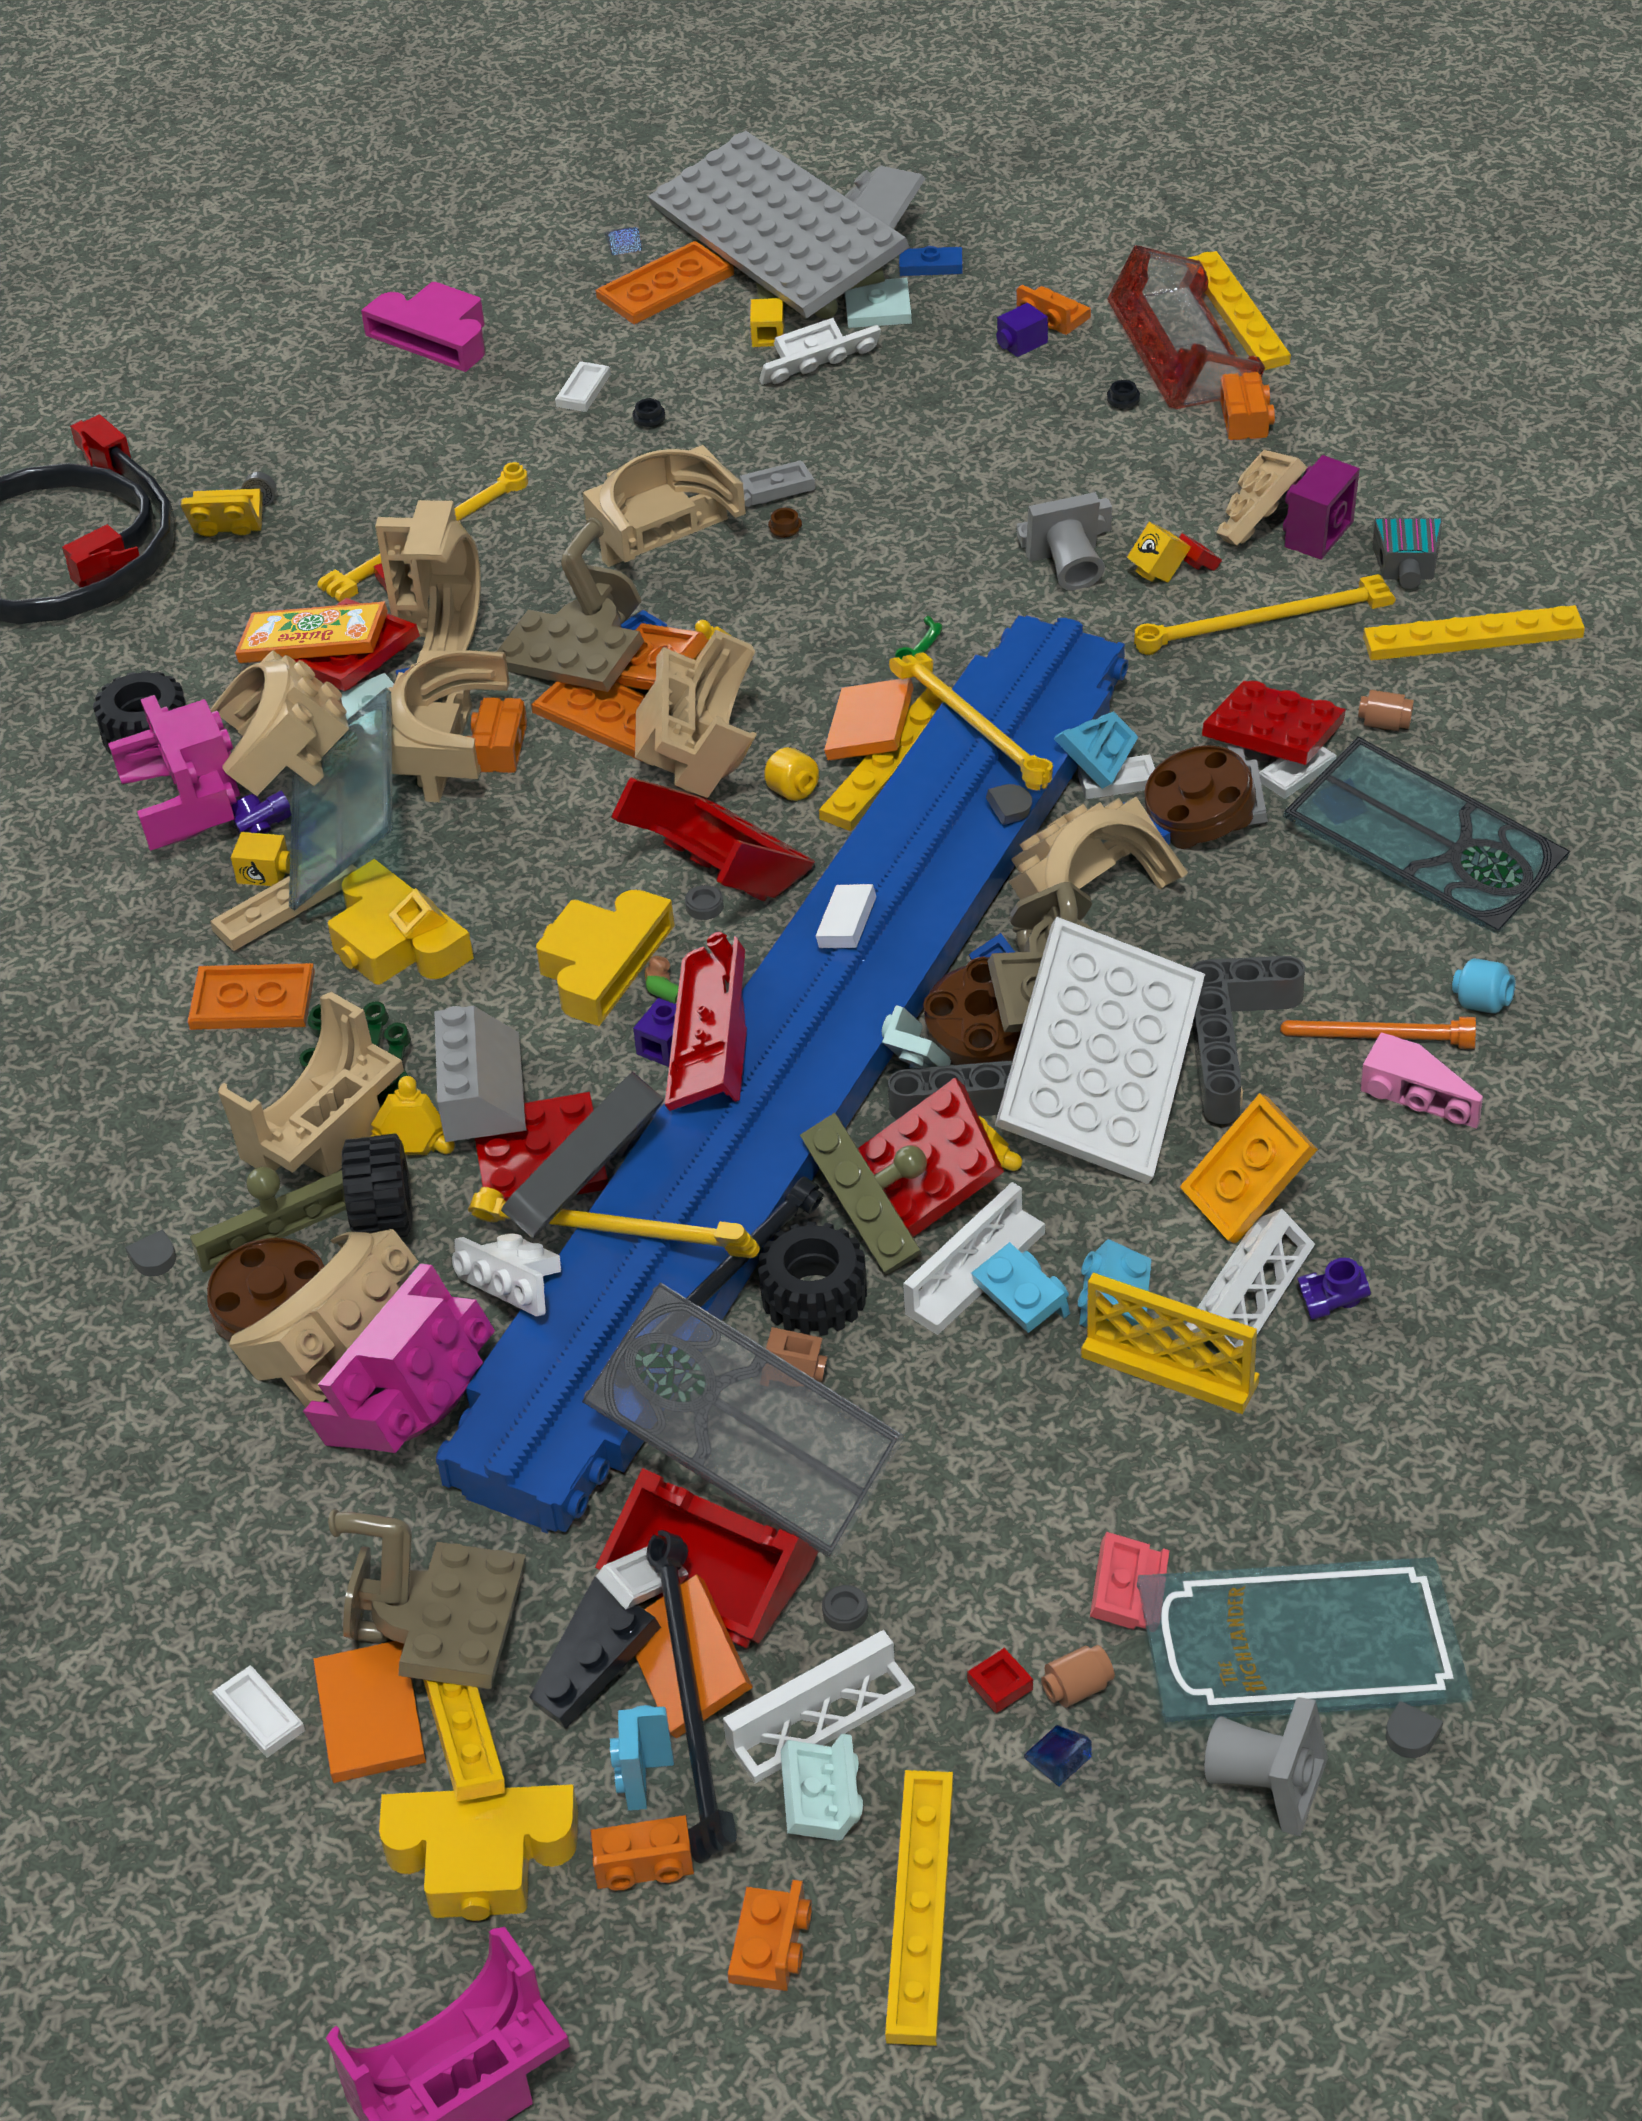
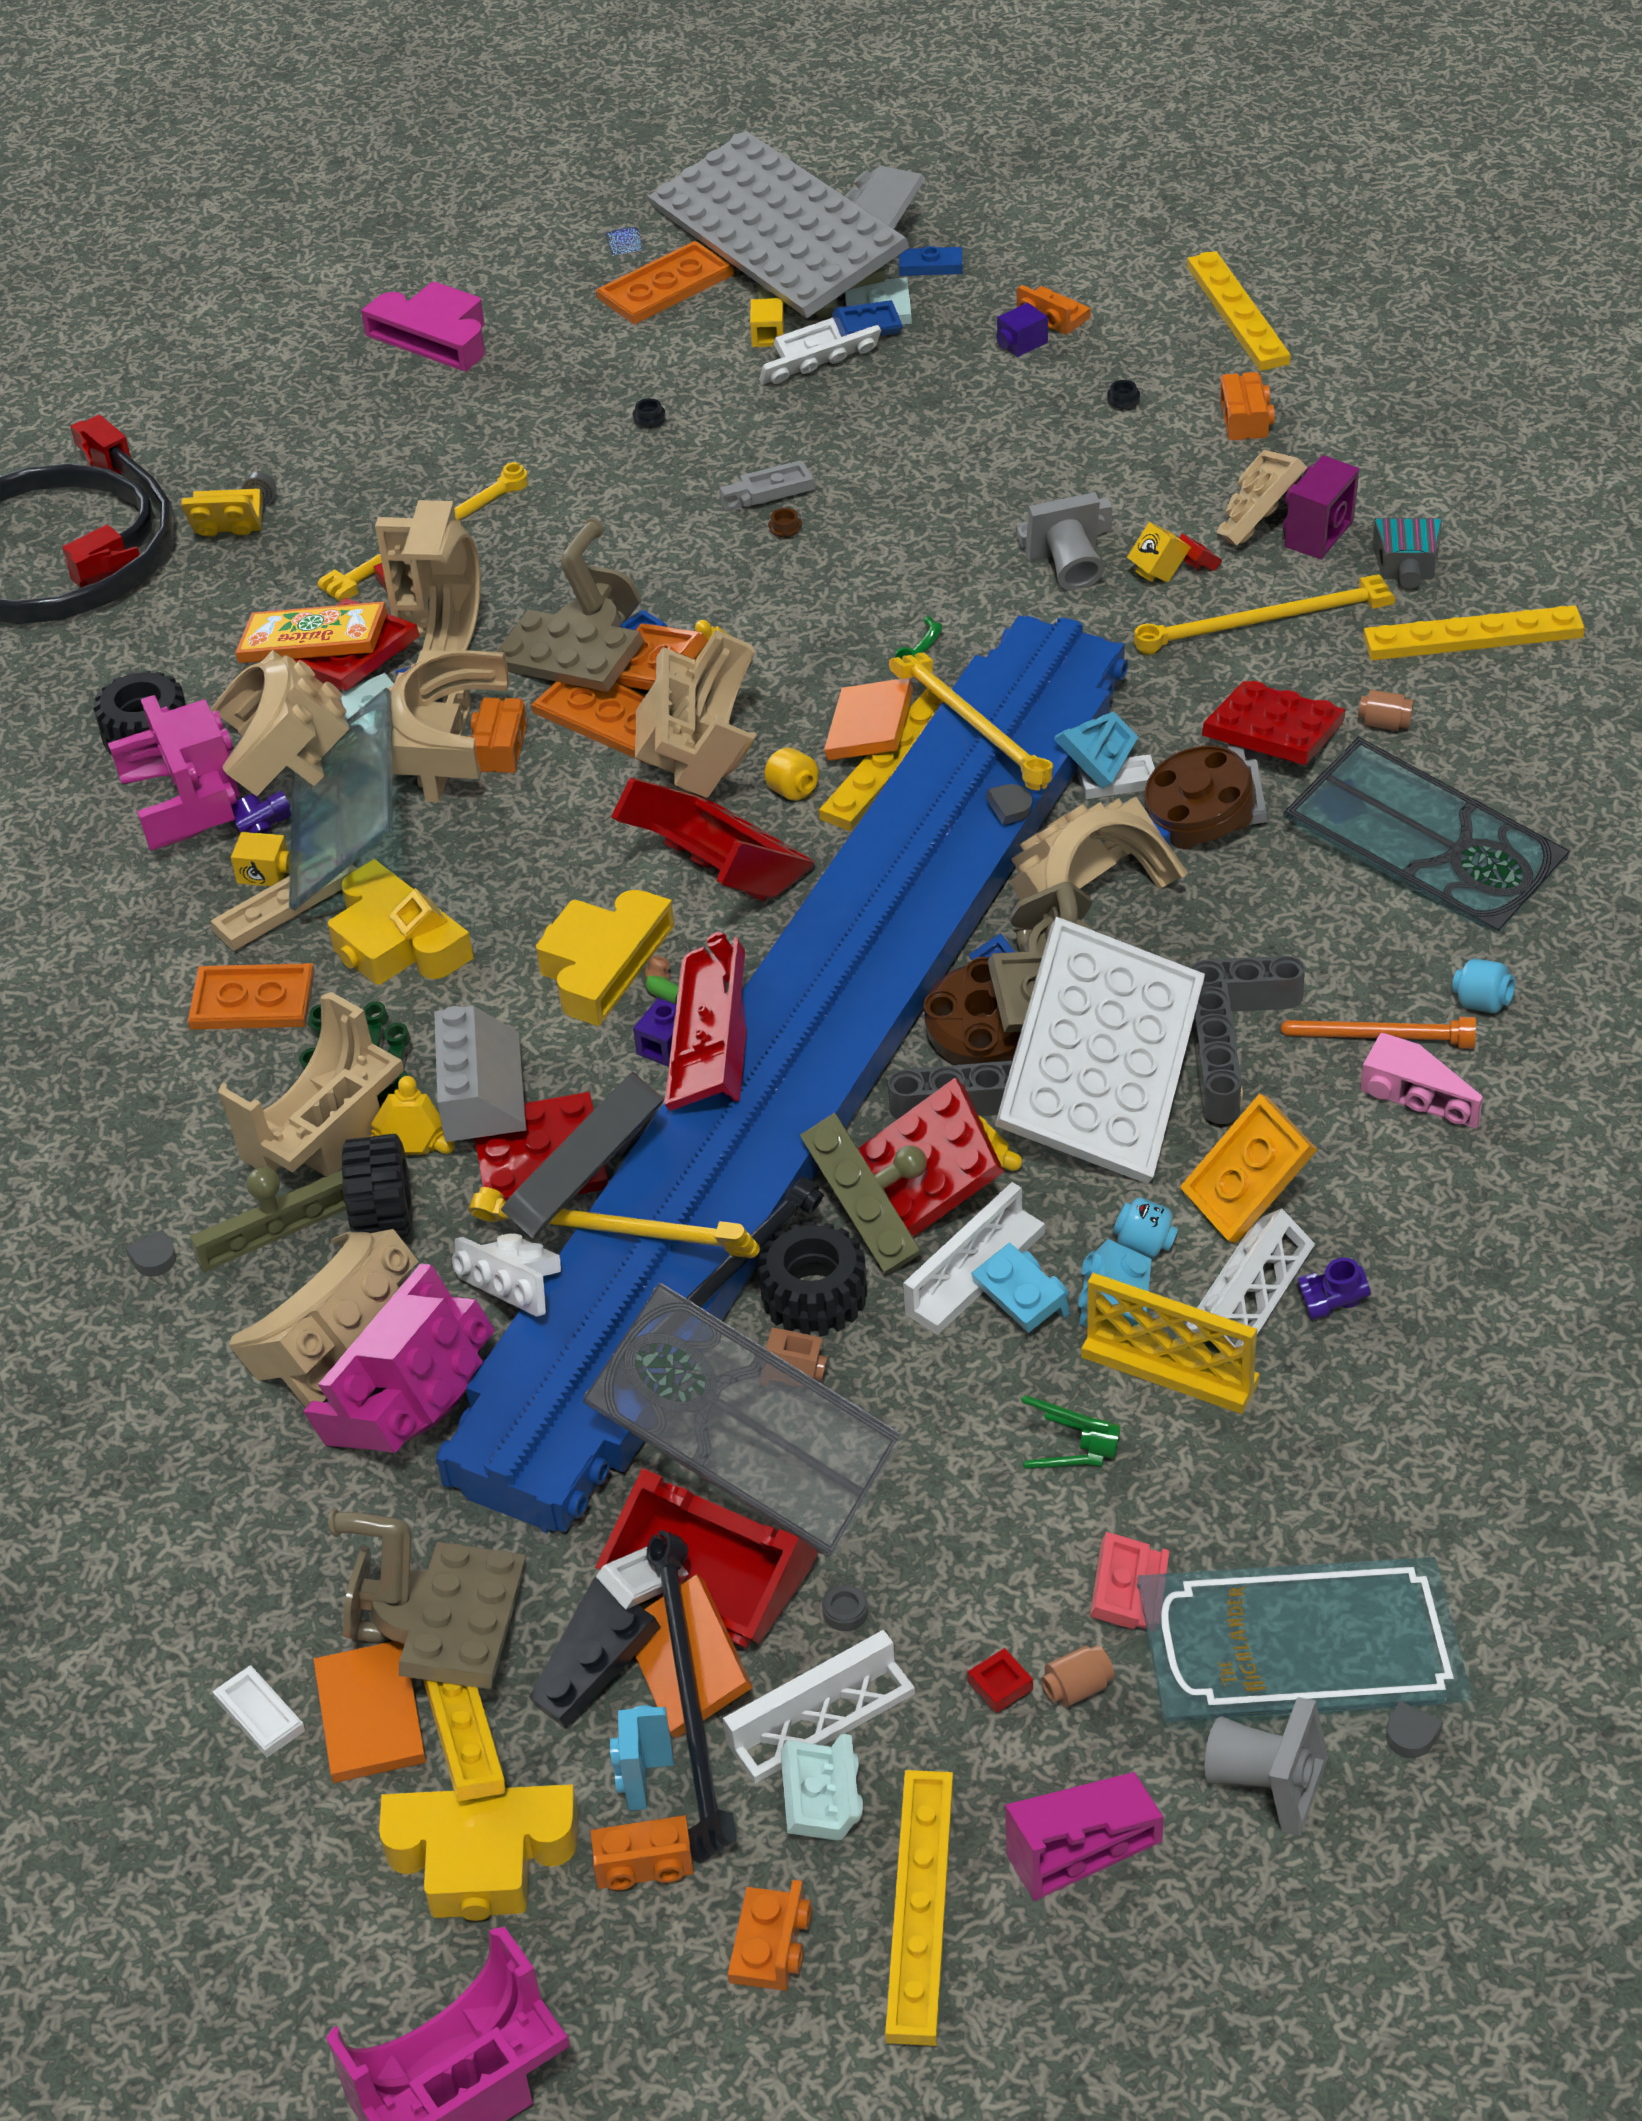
(257, 1281): reddish brown piece -> none
(583, 386): white tile -> none
(647, 505): tan piece -> none
(704, 902): dark grey tile -> none
(846, 916): white tile -> none
(862, 316): none -> blue plate
(902, 1037): light aqua bracket -> none
(1060, 1753): clear blue slope -> none
(1079, 1831): none -> dark pink wedge
(1097, 1436): none -> green plant
(1145, 1227): none -> medium azure head
(1173, 327): windscreen -> none
(1287, 776): white tile -> none

